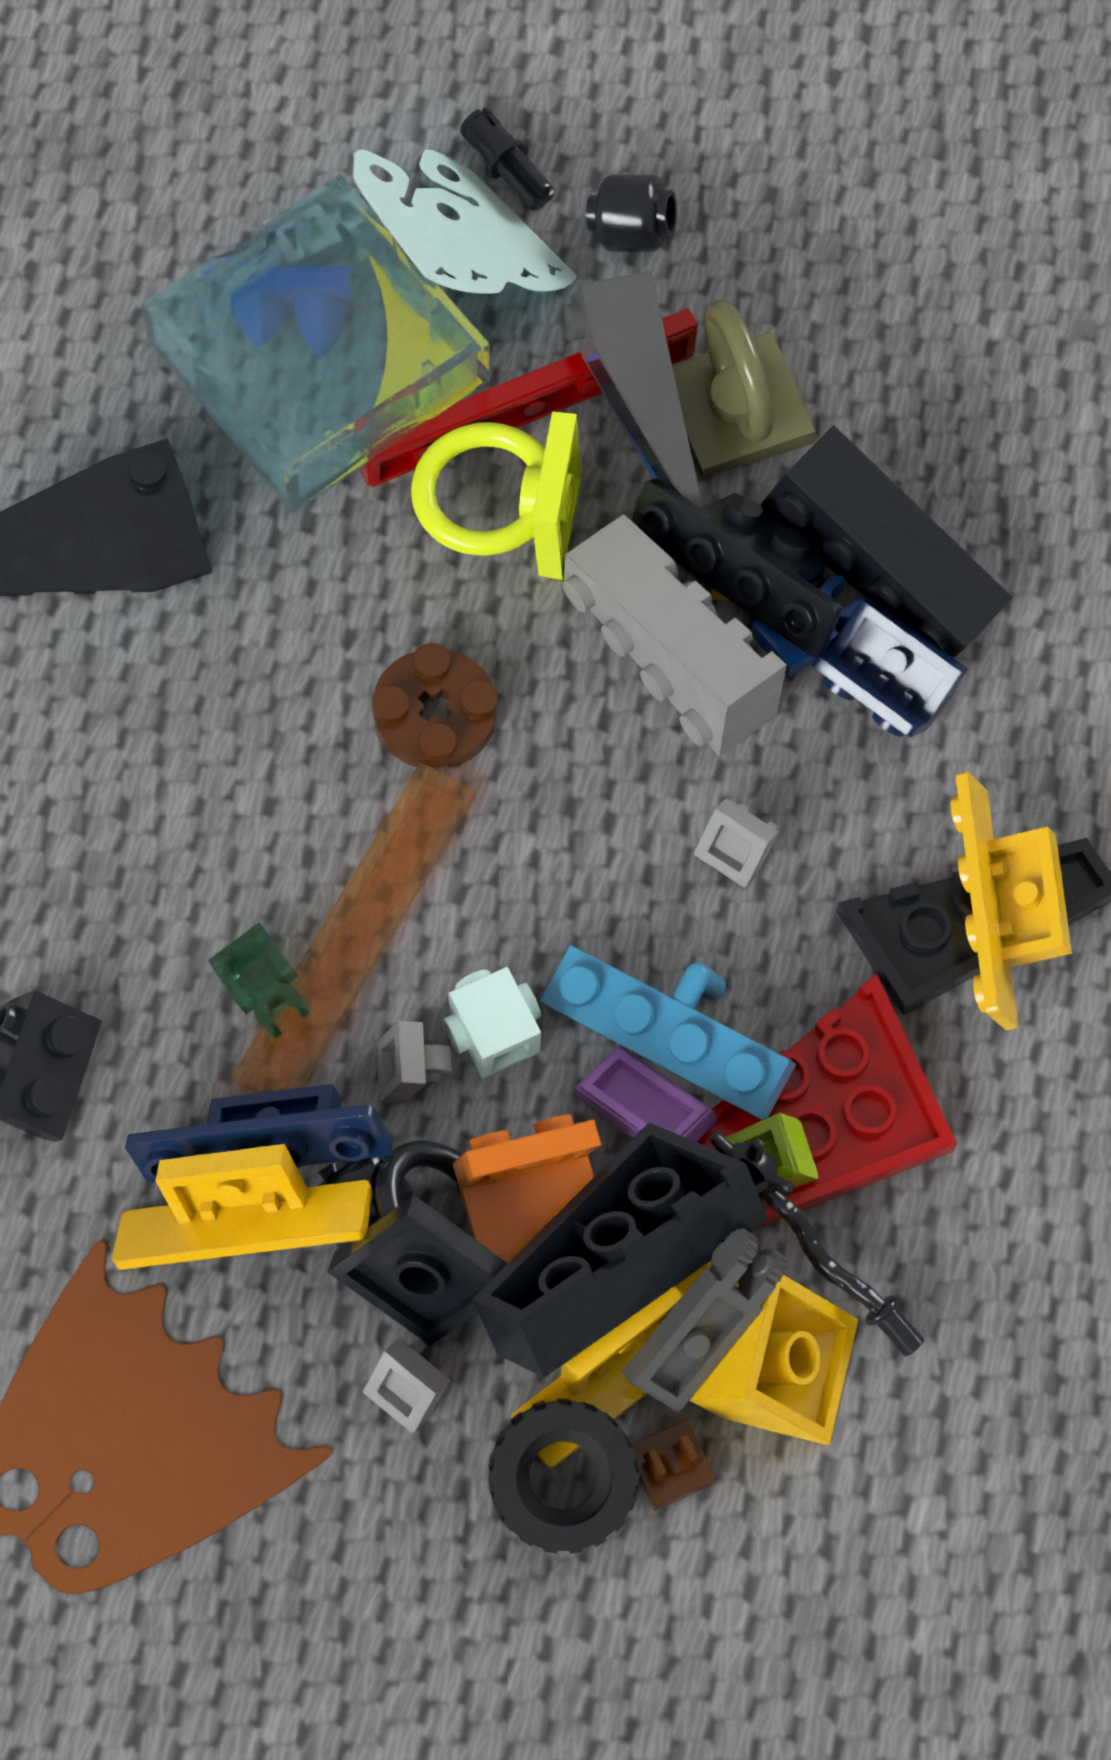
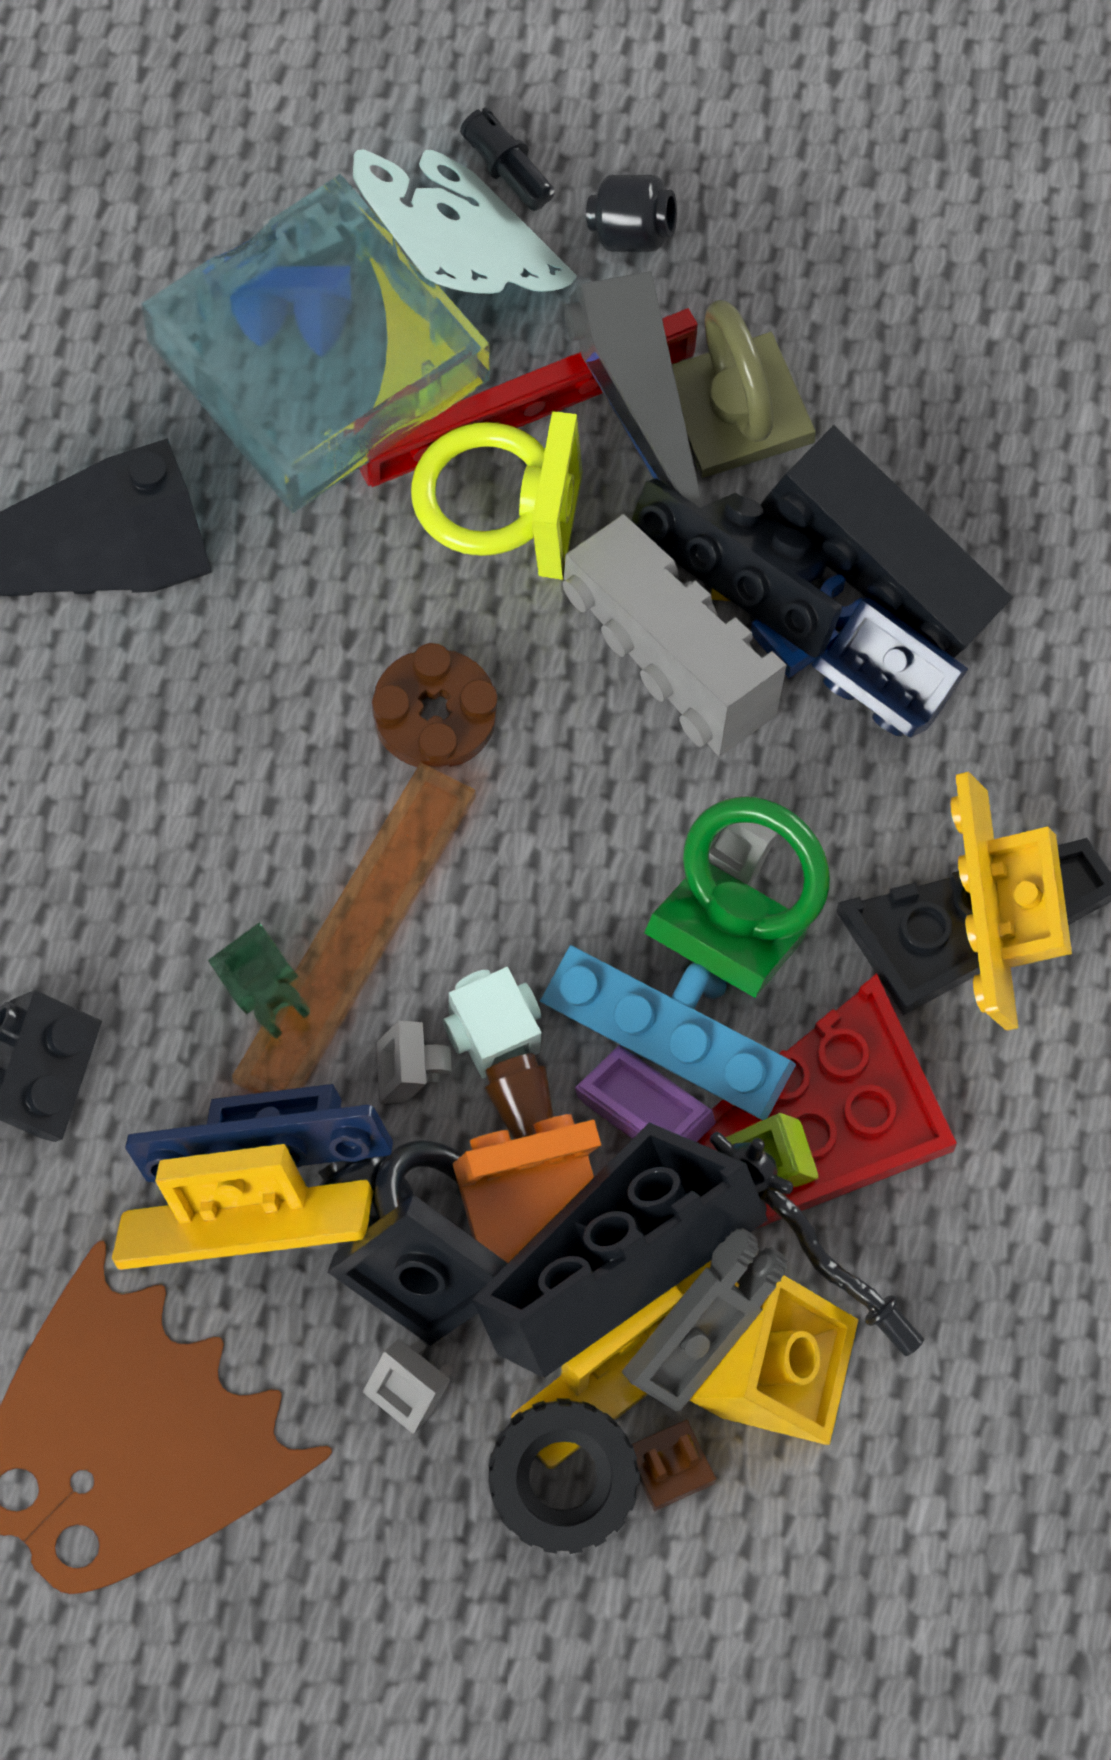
(520, 1093): none -> reddish brown cone
(727, 922): none -> green tile

